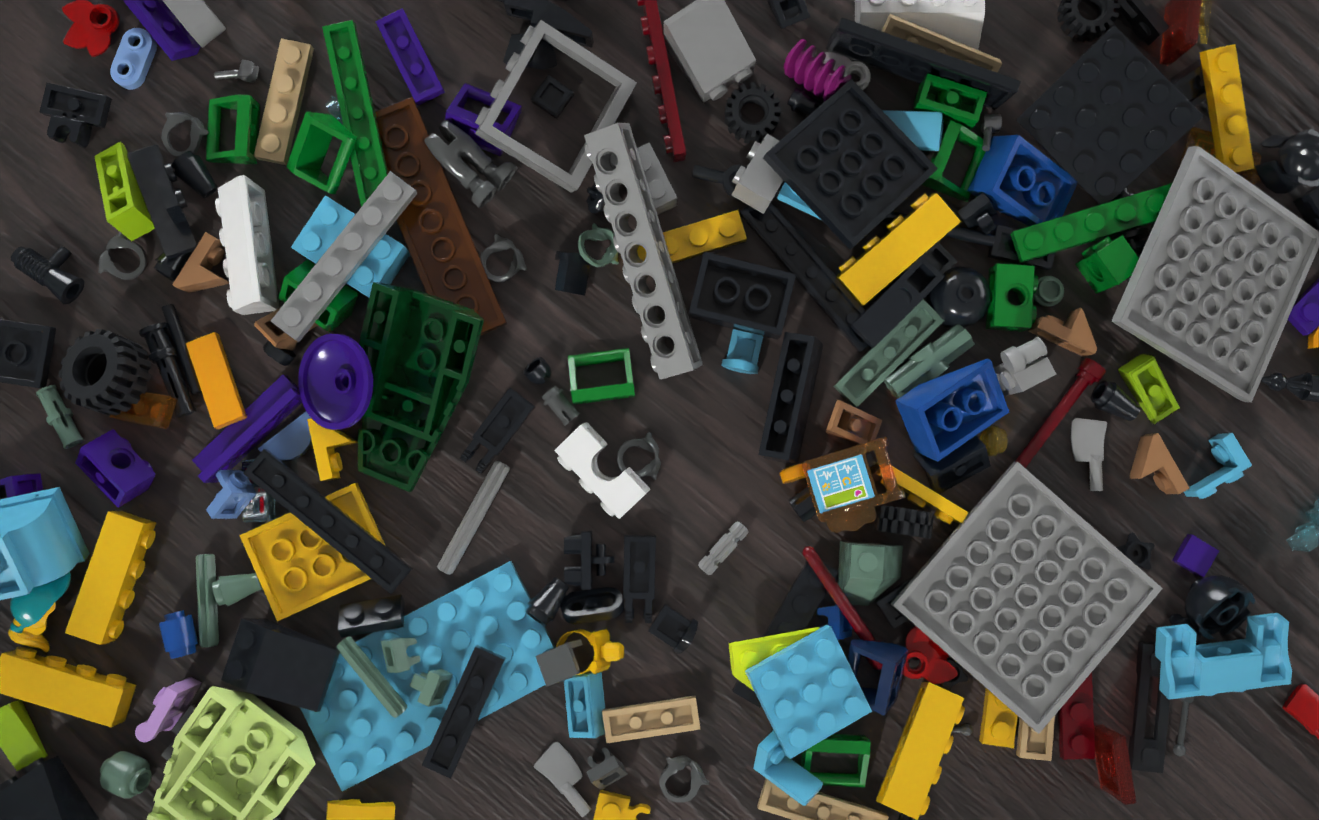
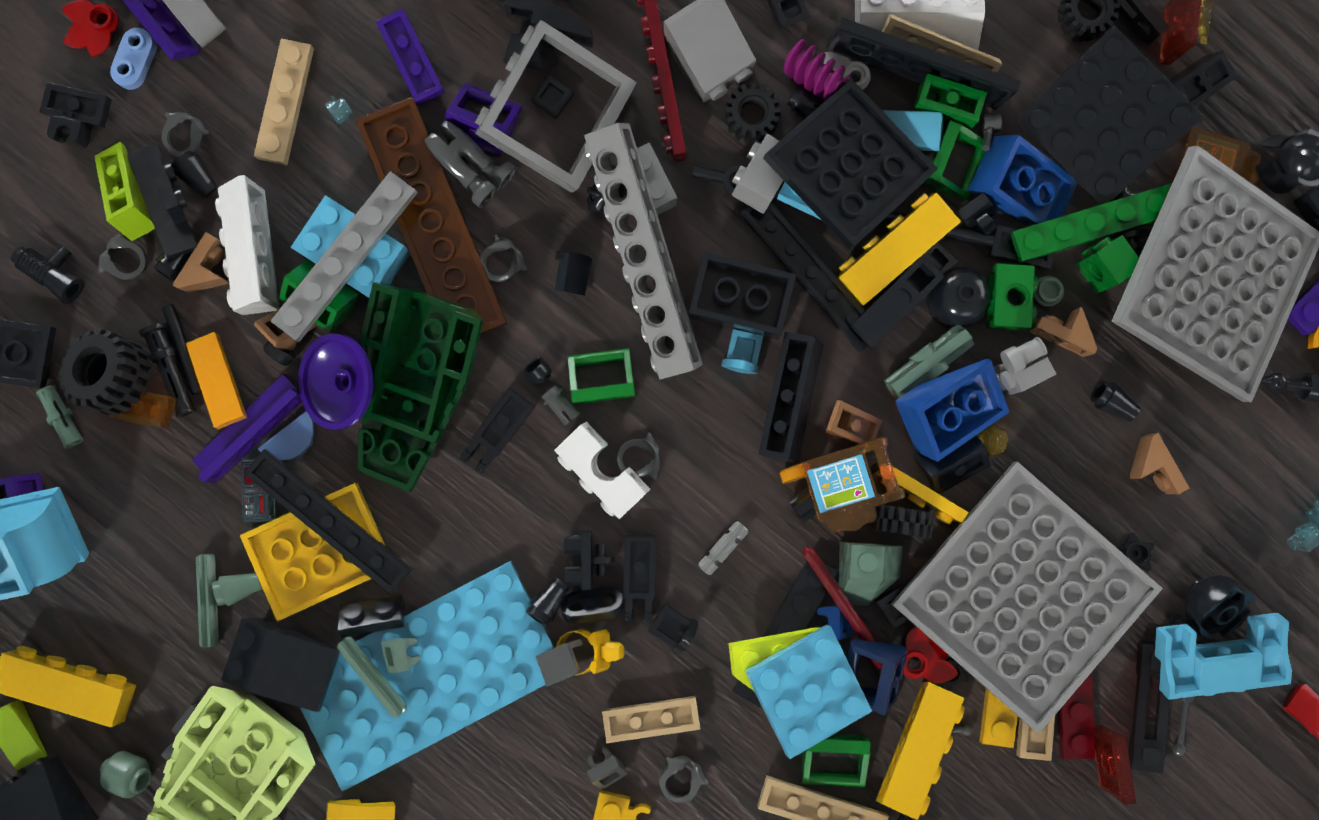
(32, 611): teal hair -> none
(111, 577): yellow brick -> none
(119, 485): dark purple brick -> none
(170, 706): lavender plate -> none
(178, 634): blue brick -> none
(233, 497): medium blue bracket -> none
(246, 72): flat silver hand -> none
(246, 129): green tile -> none
(312, 147): green tile -> none
(323, 443): yellow slope -> none
(356, 106): green plate -> none
(432, 686): sand green tile -> none
(463, 711): black plate -> none
(473, 517): light grey axle -> none
(563, 773): light grey piece -> none
(584, 705): medium azure slope -> none
(595, 234): sand green piece -> none
(702, 237): yellow plate -> none
(785, 772): medium azure bracket -> none
(888, 354): sand green plate -> none
(1088, 374): dark red piece -> none
(1088, 446): light grey piece -> none
(1149, 387): lime slope -> none
(1195, 555): dark purple tile -> none
(1227, 107): yellow plate -> none
(1230, 454): medium azure bracket -> none

